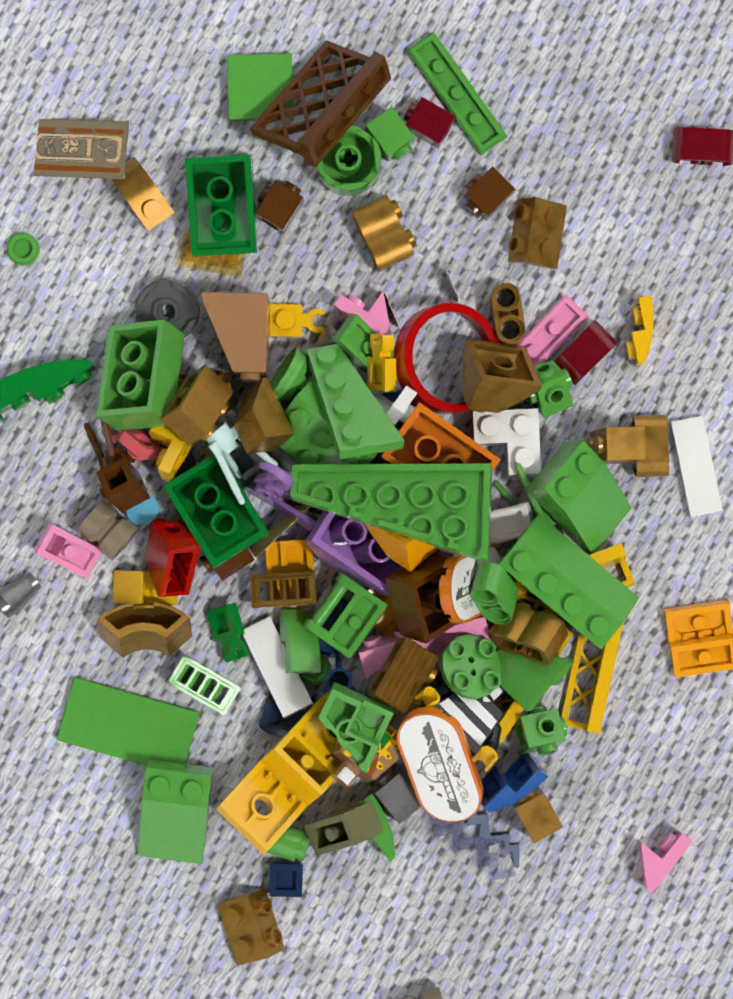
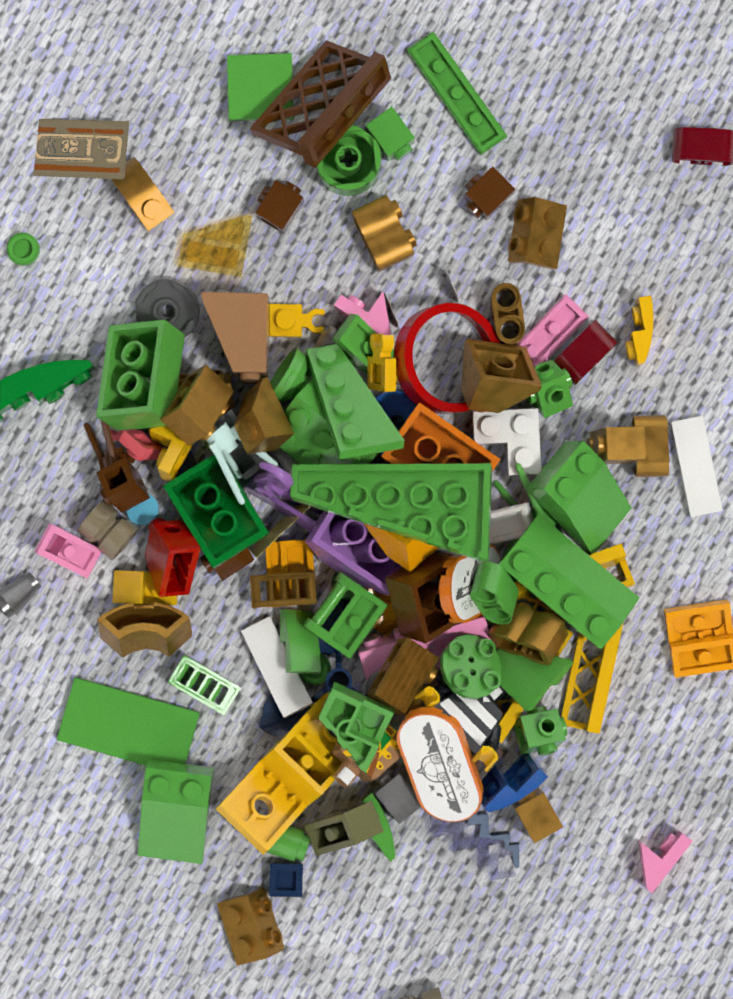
(221, 205): green slope -> none
(226, 627): green plate -> none
(401, 408): white bracket -> none
(429, 122): dark red brick -> none

